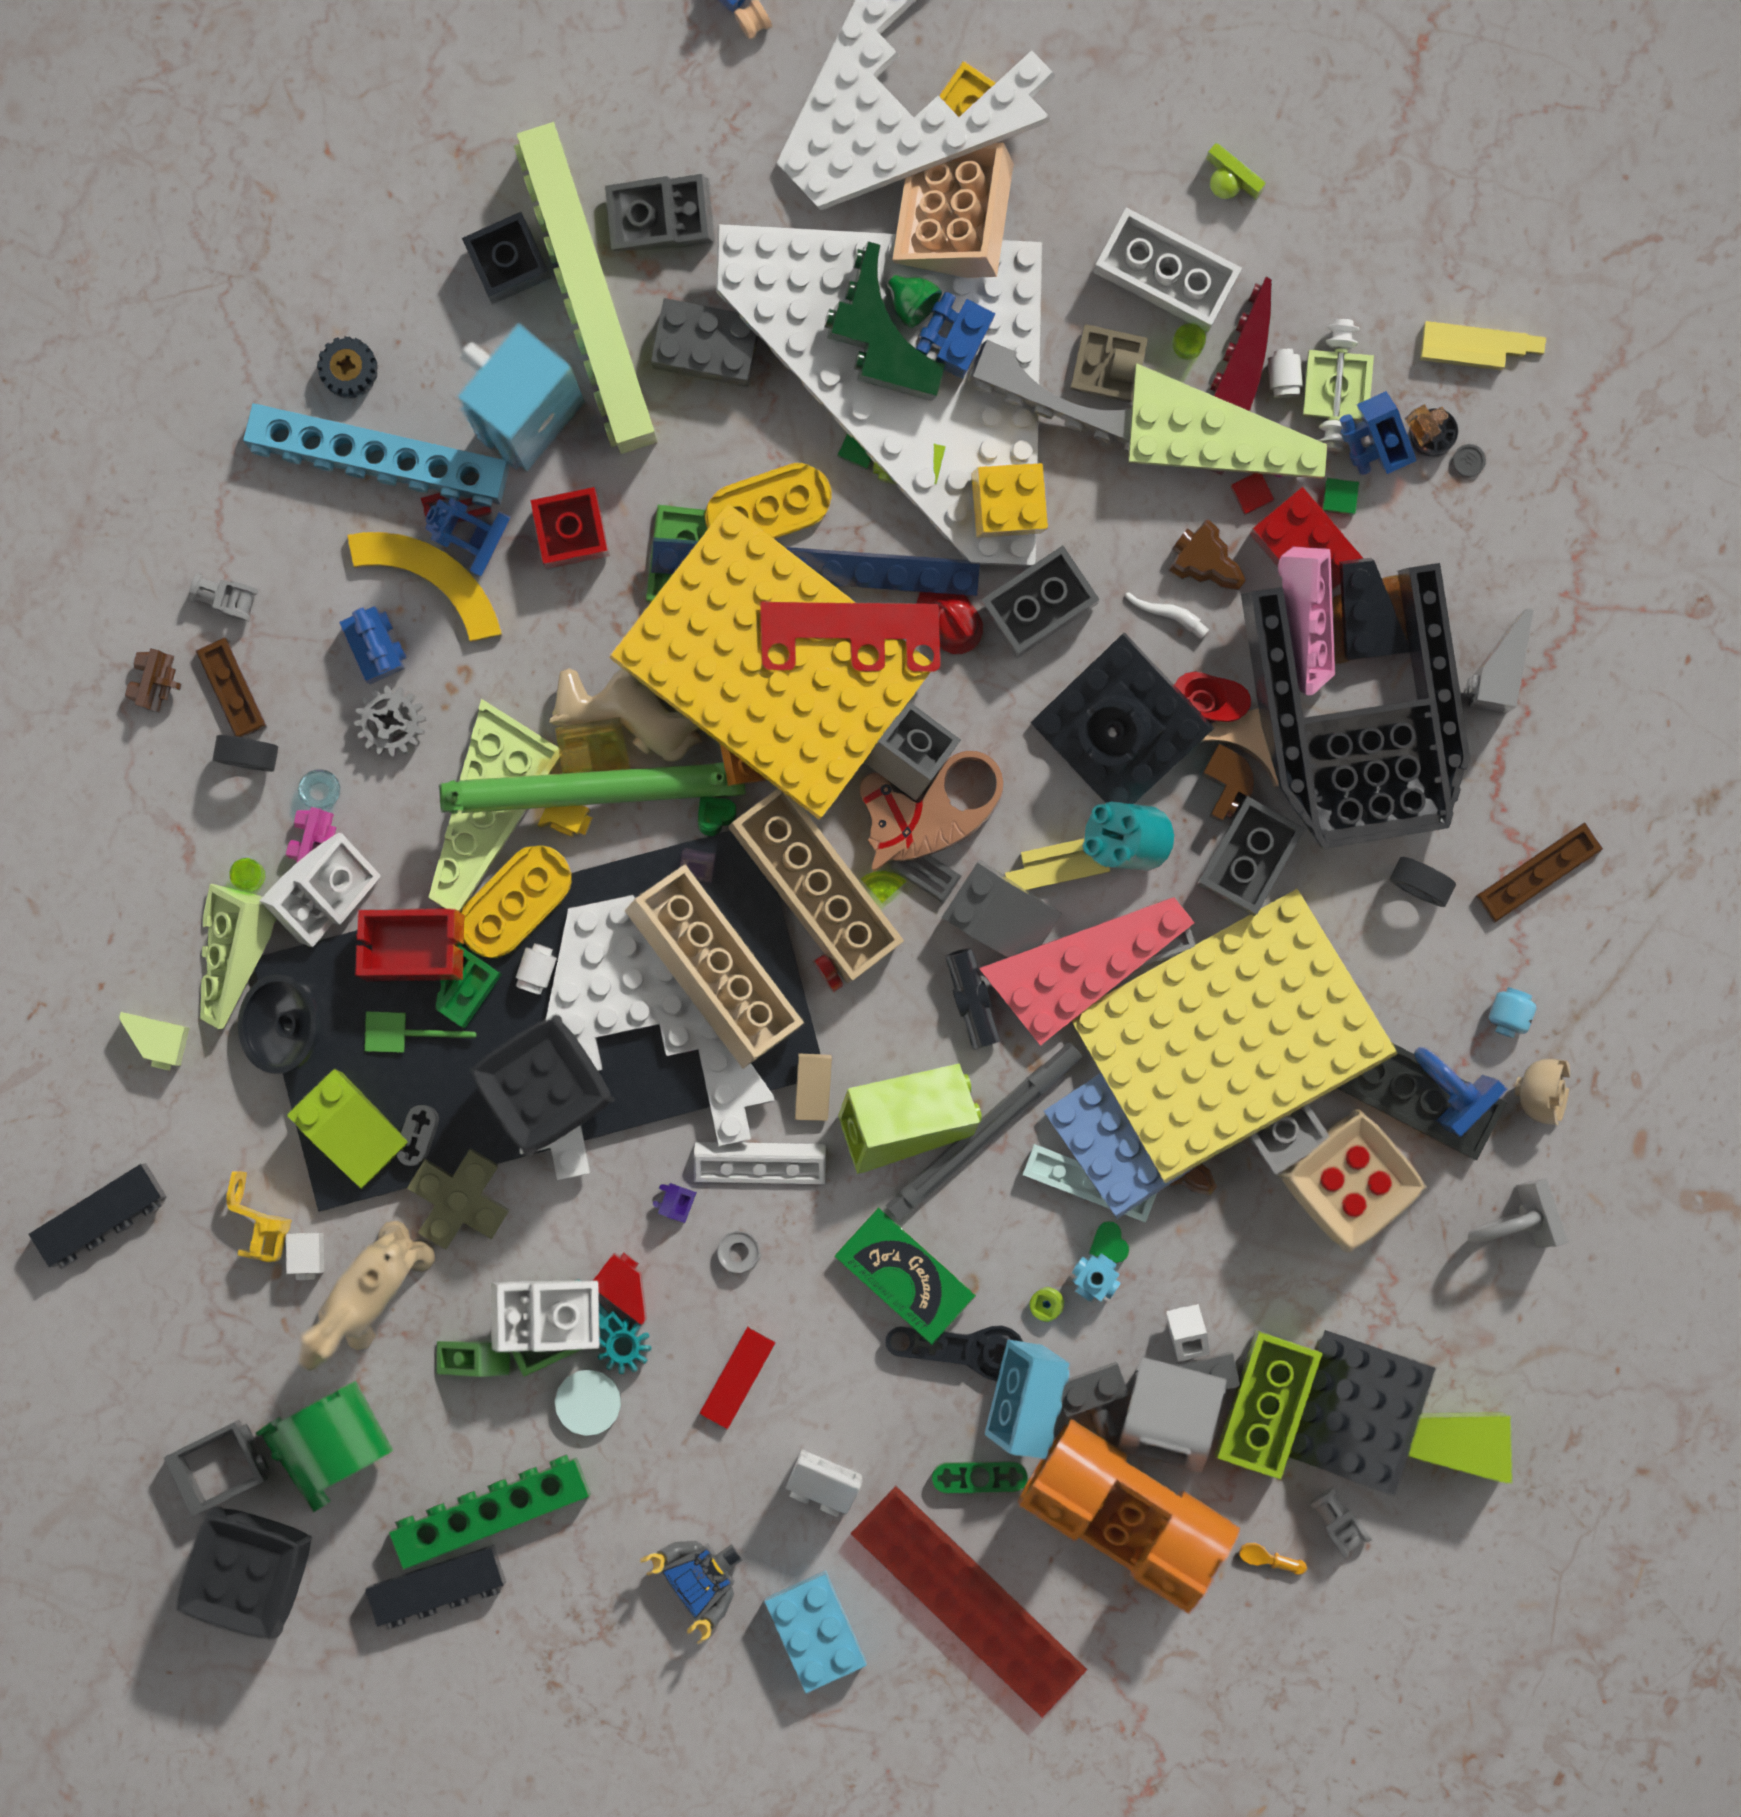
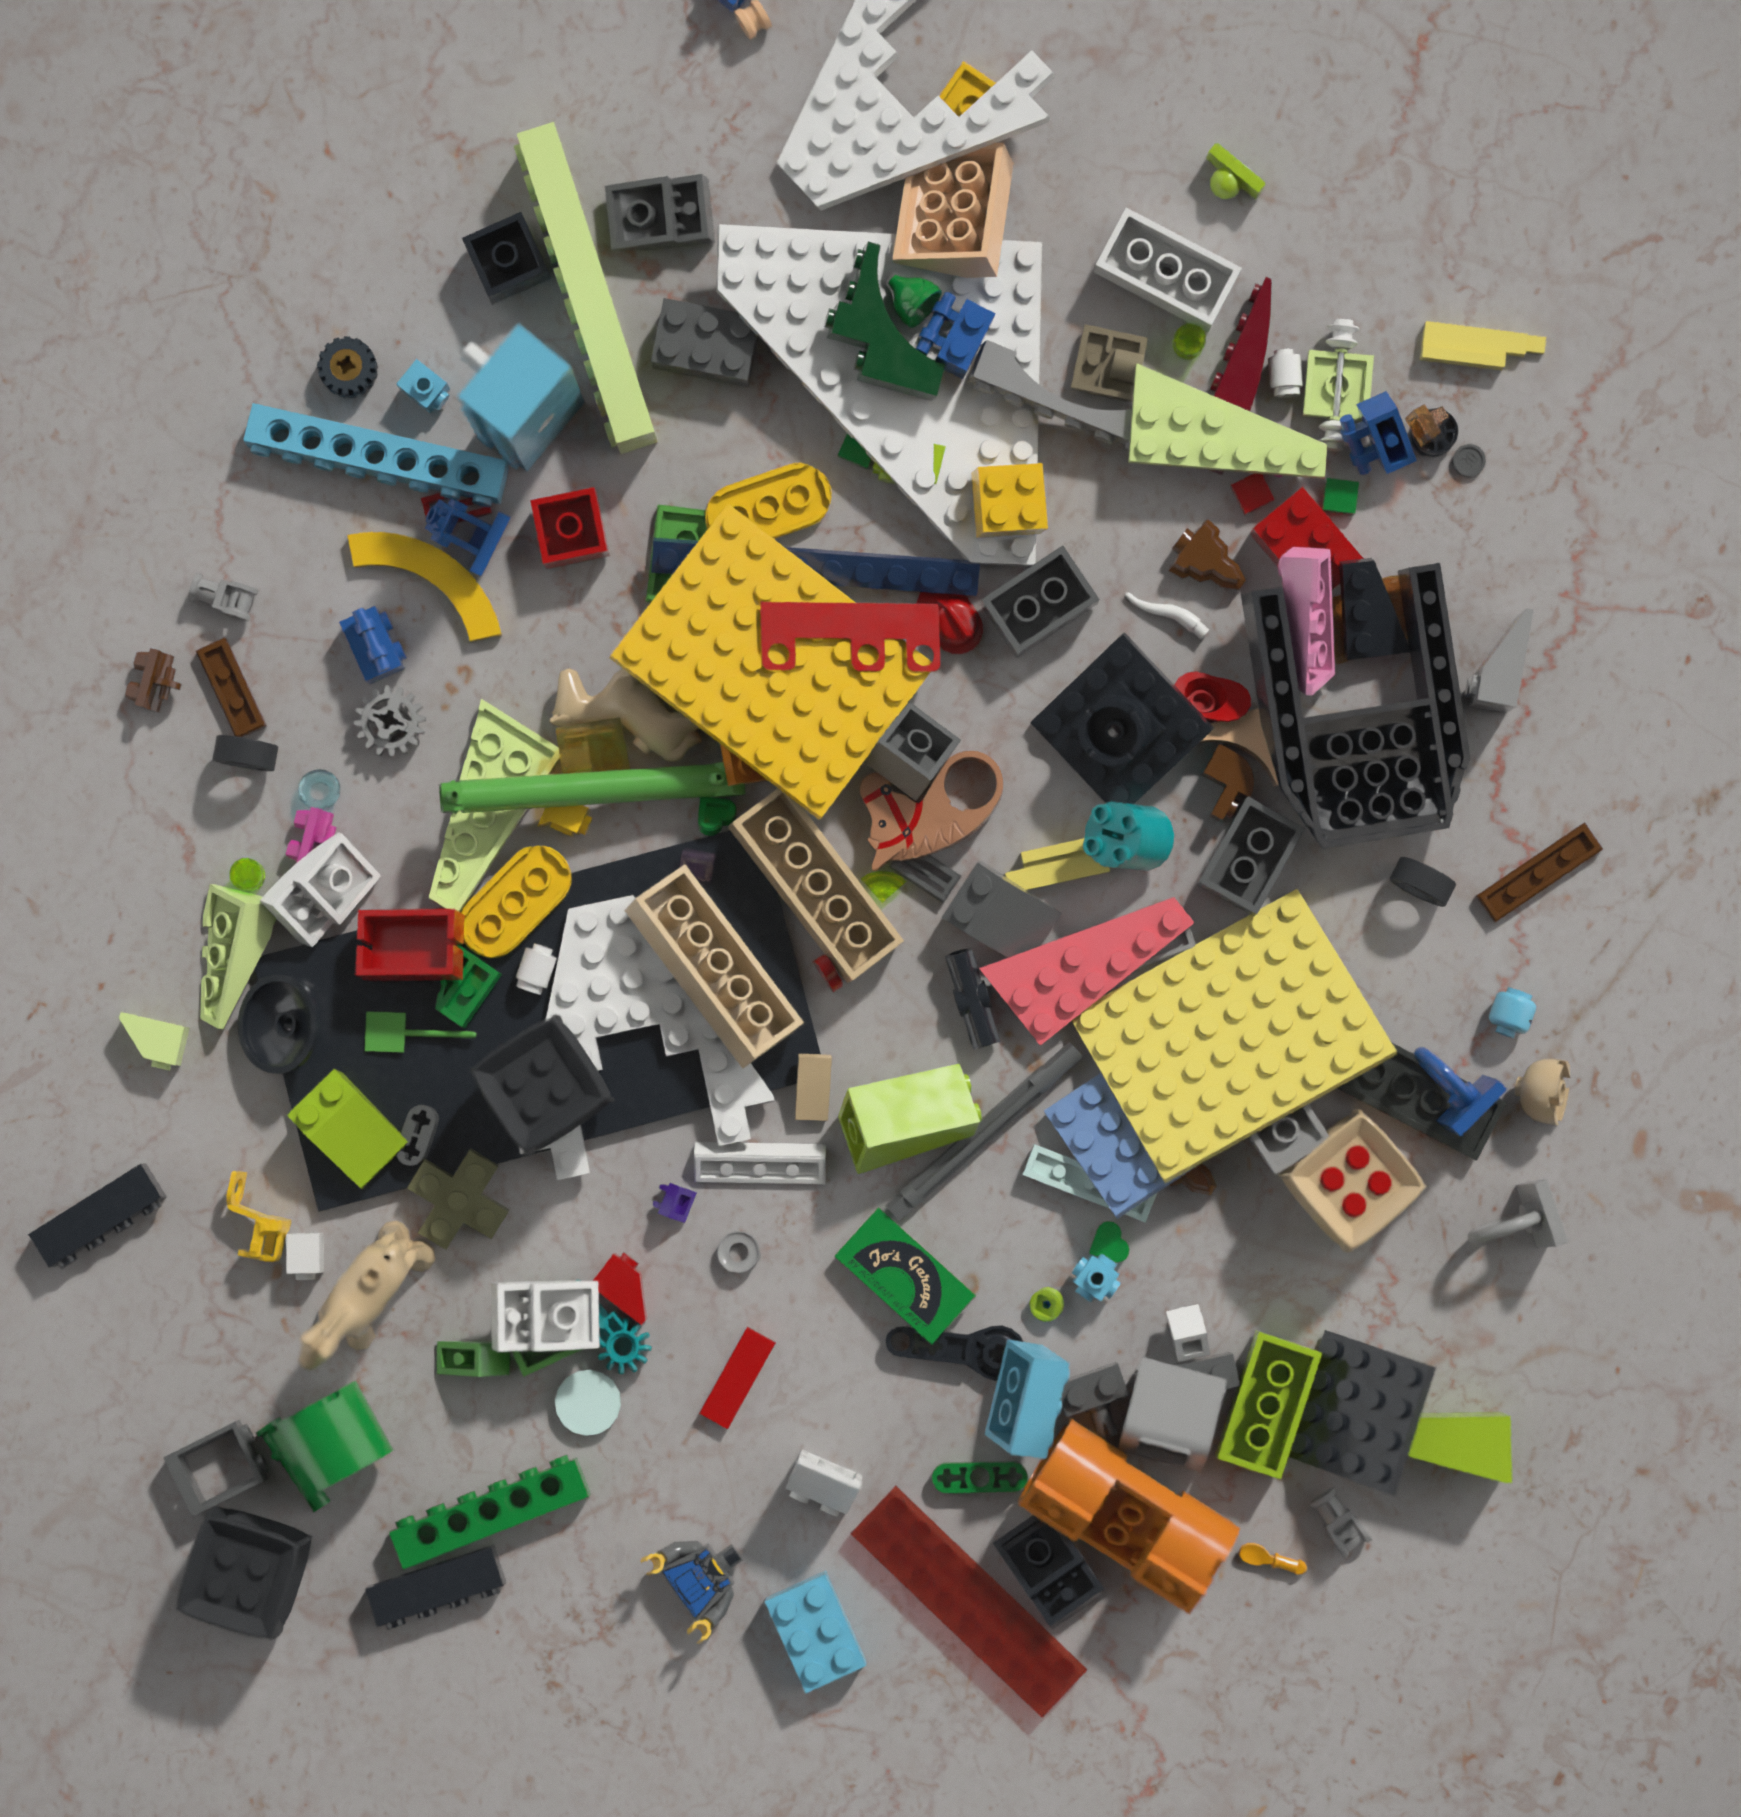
(424, 387): none -> medium azure brick
(1049, 1570): none -> black slope

